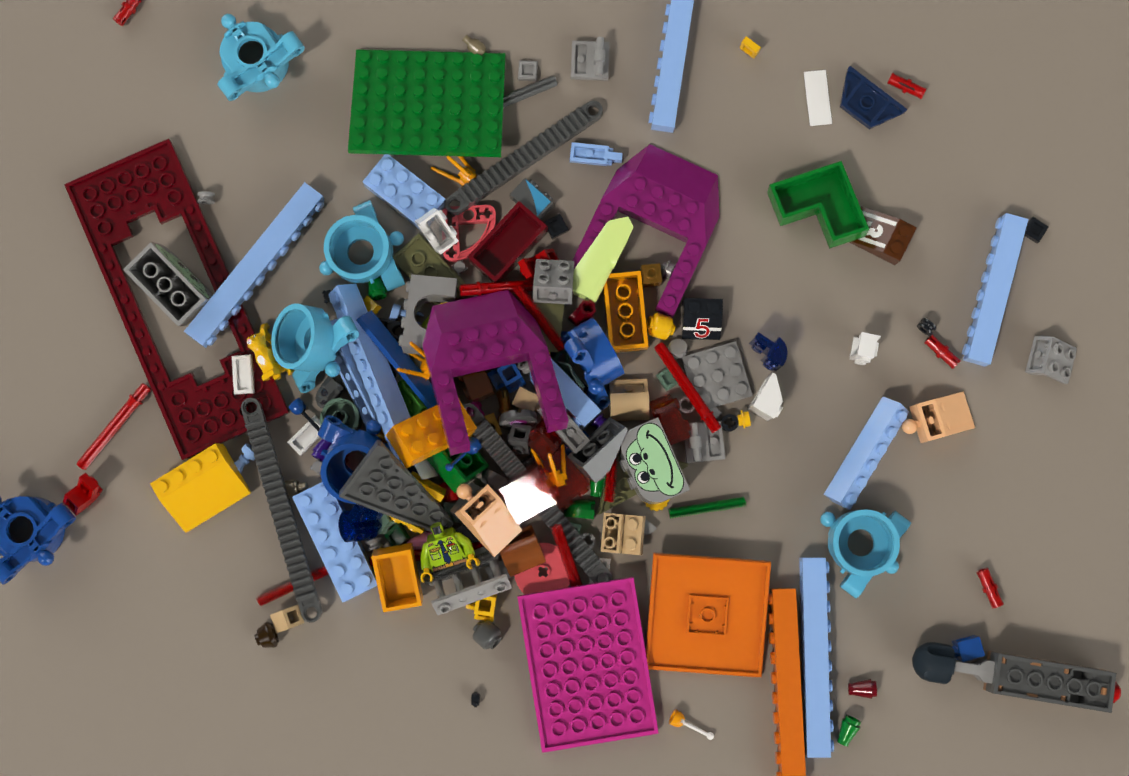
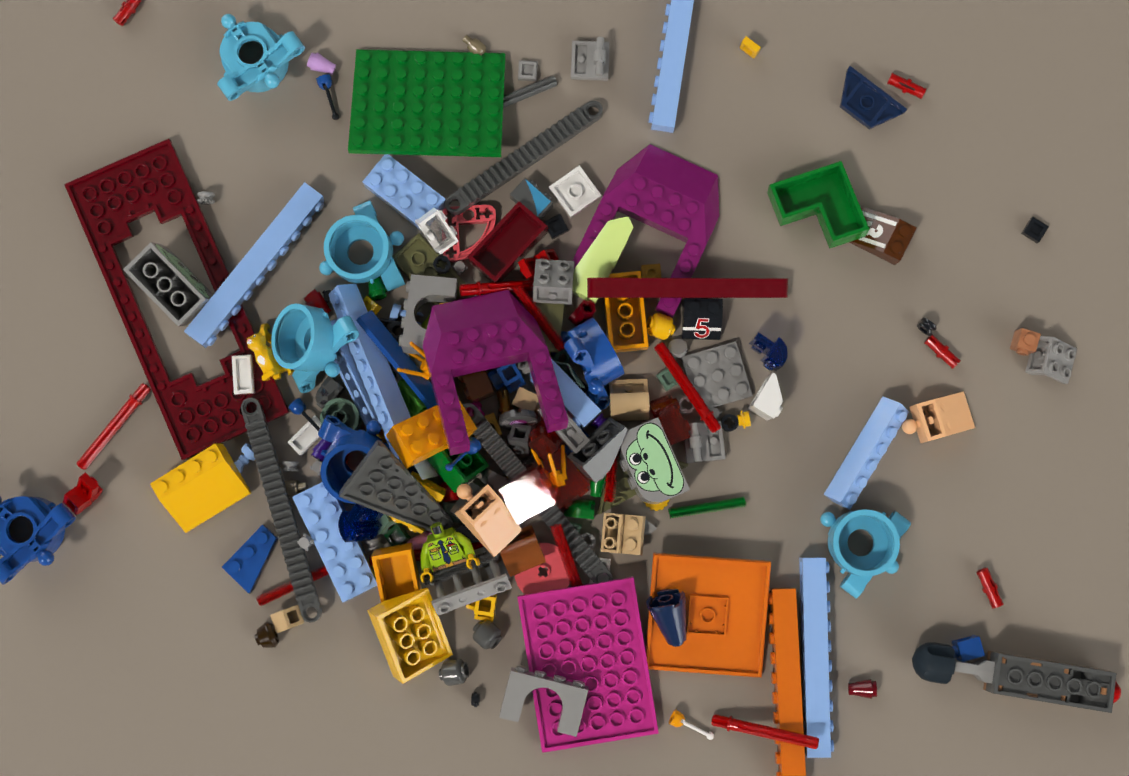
(250, 558): none -> blue wing
(290, 465): none -> light grey bush
(305, 542): none -> light grey piece
(316, 300): none -> red cone
(320, 64): none -> lavender cone
(325, 82): none -> hinge
(410, 634): none -> yellow slope
(439, 269): none -> black bush
(454, 672): none -> dark grey head
(465, 174): light orange plant -> none
(523, 682): none -> light grey arch
(575, 191): none -> white plate
(594, 154): light blue hinge -> none
(667, 269): light grey plate -> none
(670, 615): none -> dark blue cone
(687, 288): none -> dark red beam
(765, 731): none -> red axle
(817, 98): white sticker -> none
(848, 730): green cone -> none
(864, 348): white window -> none
(995, 289): light blue brick -> none
(1025, 341): none -> nougat brick

